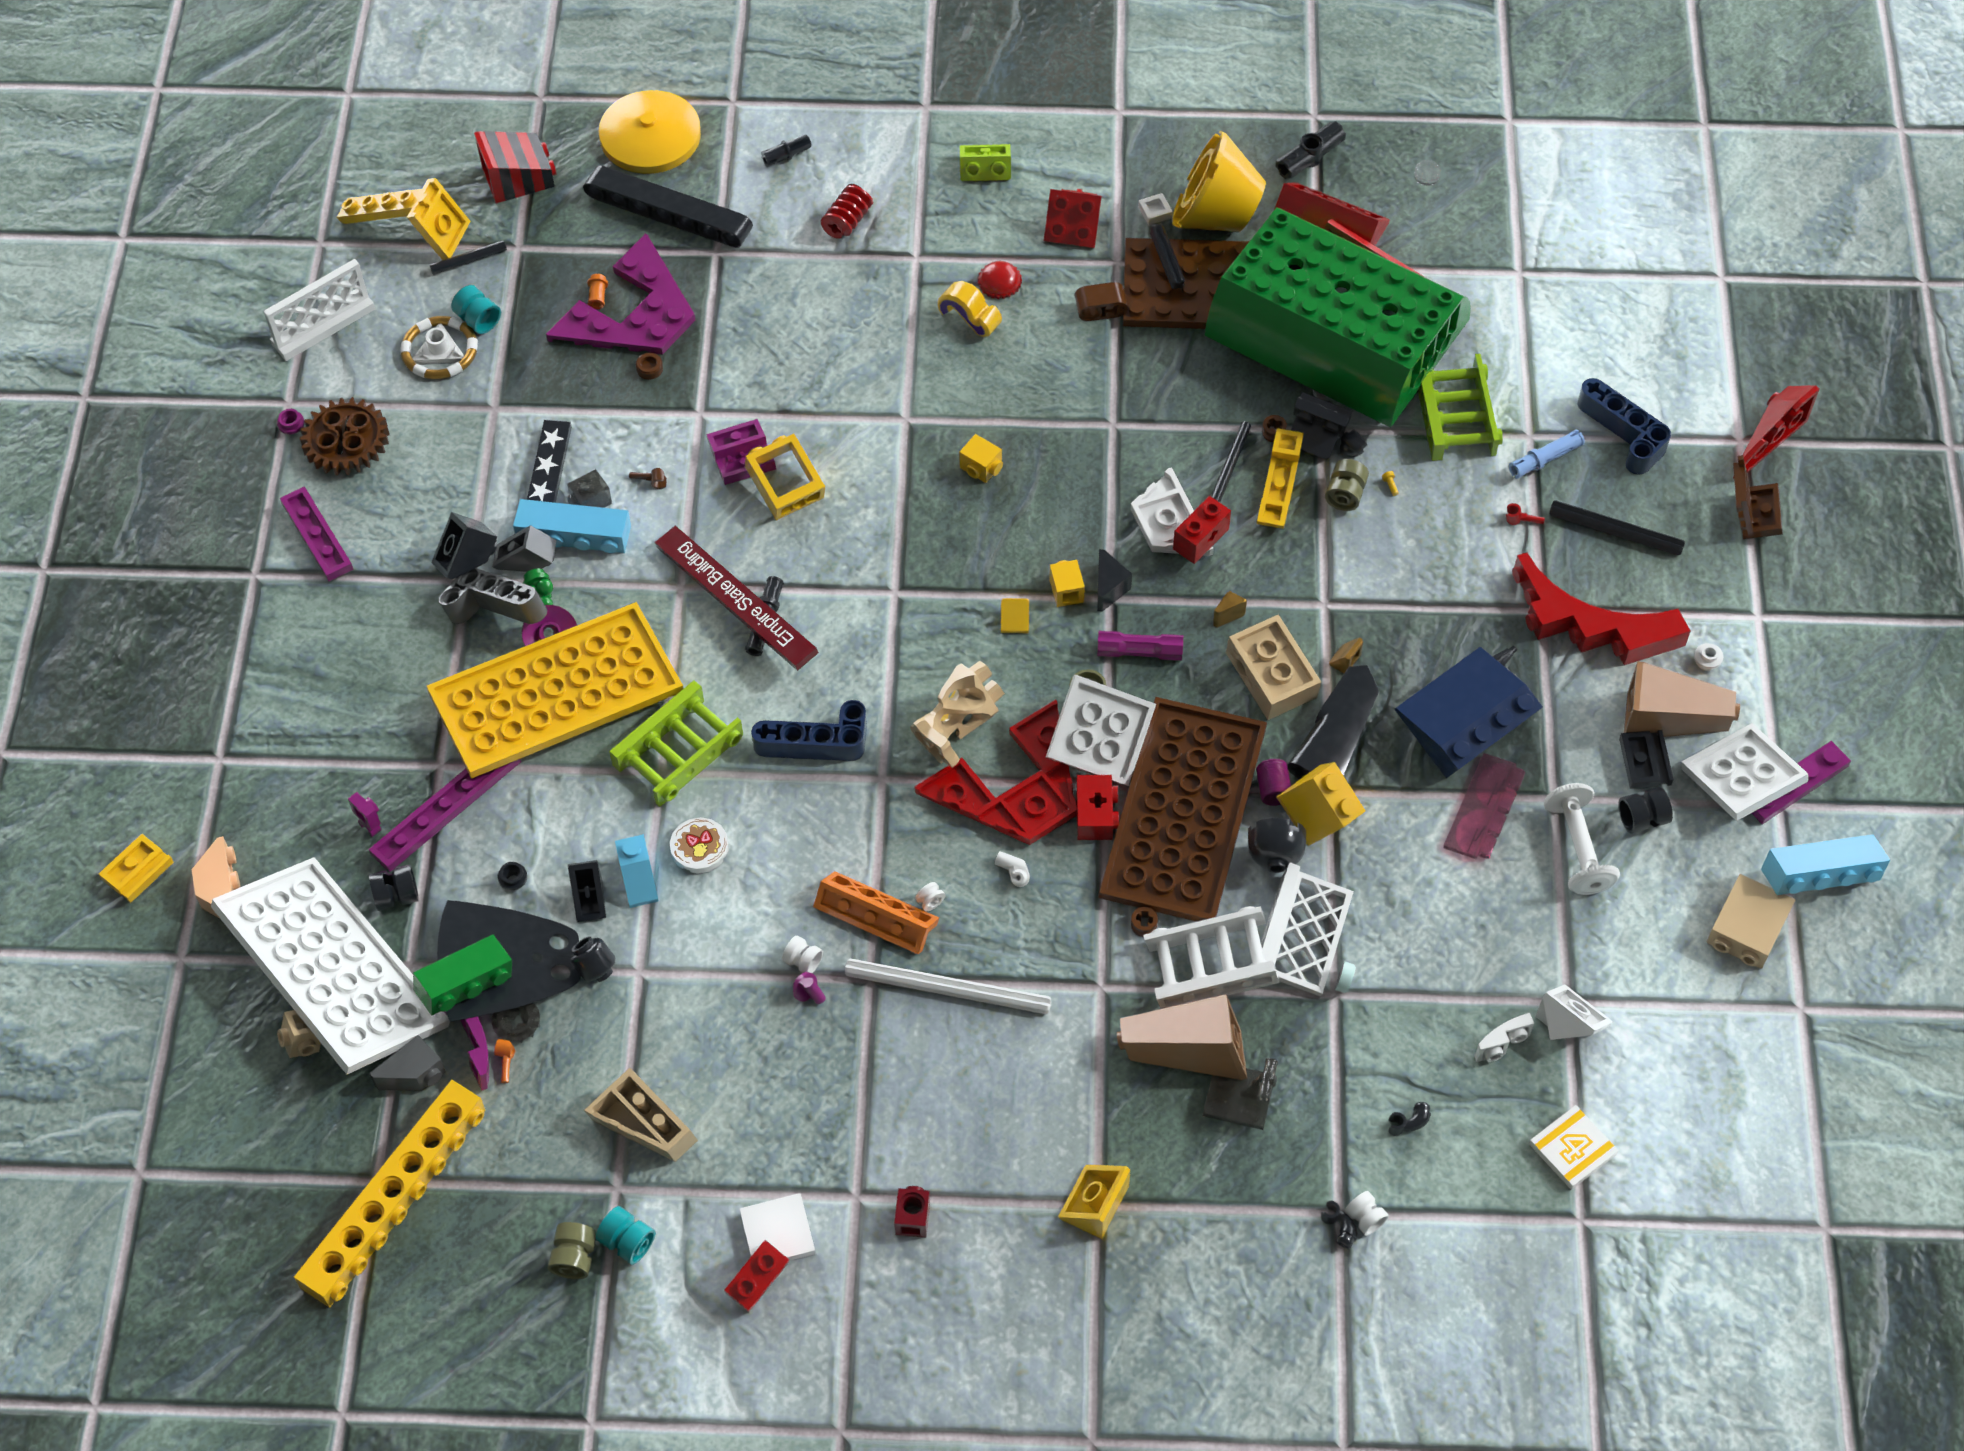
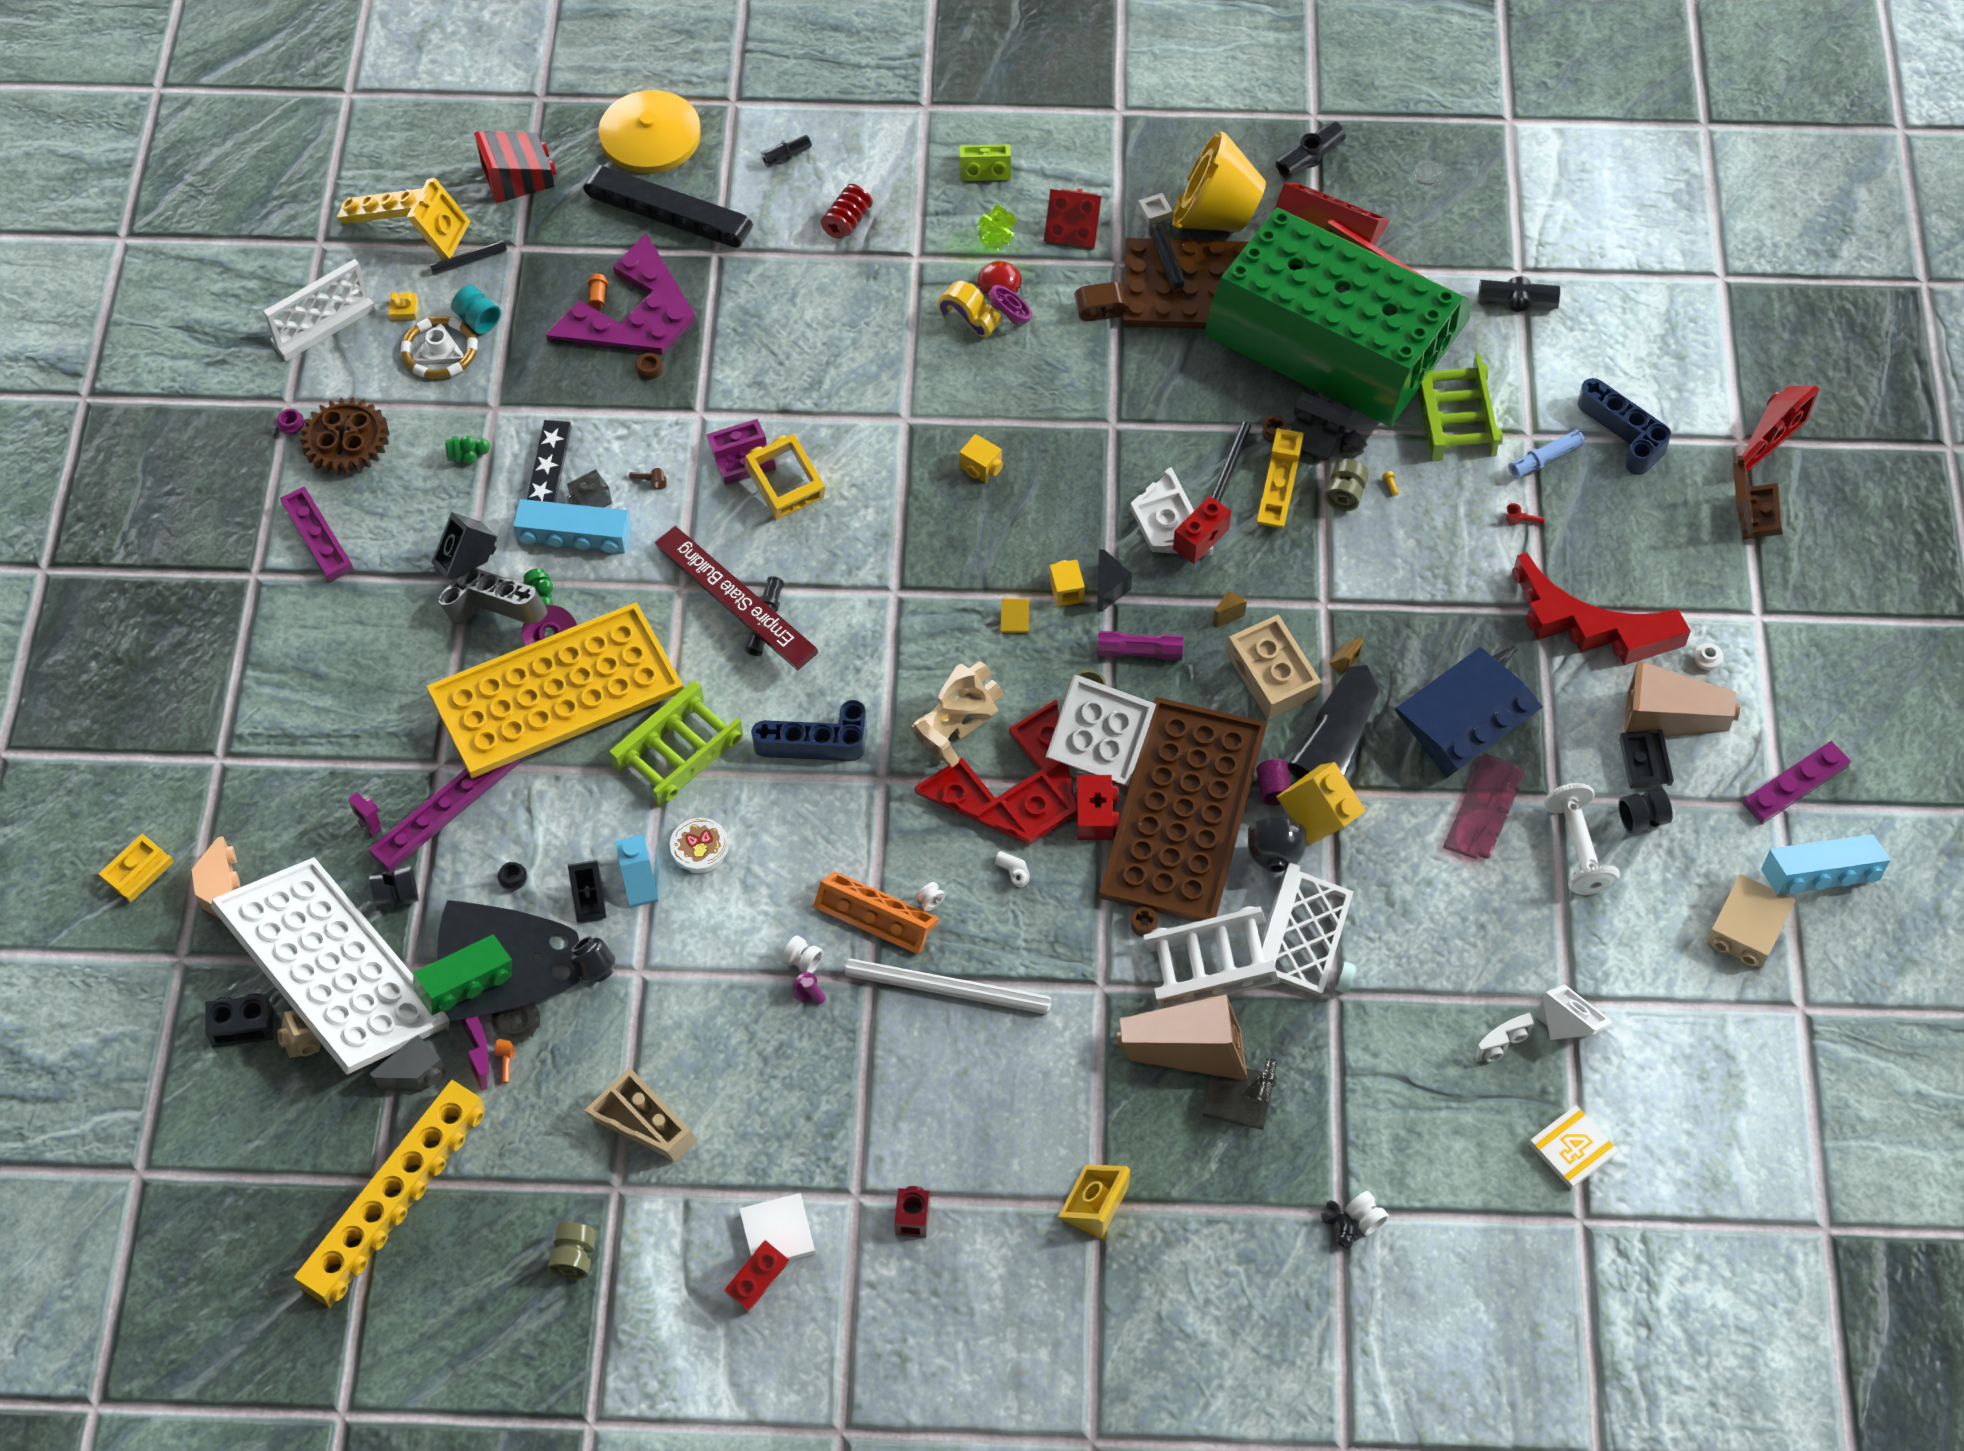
(239, 1027): none -> black brick
(403, 306): none -> yellow tile
(465, 449): none -> green piece
(525, 551): dark grey slope -> none
(622, 1232): teal wheel -> none
(997, 227): none -> clear neon green brick
(1010, 304): none -> magenta wheel
(1418, 1120): black arm -> none
(1519, 294): none -> black piece
(1617, 527): black axle -> none
(1744, 771): white plate -> none

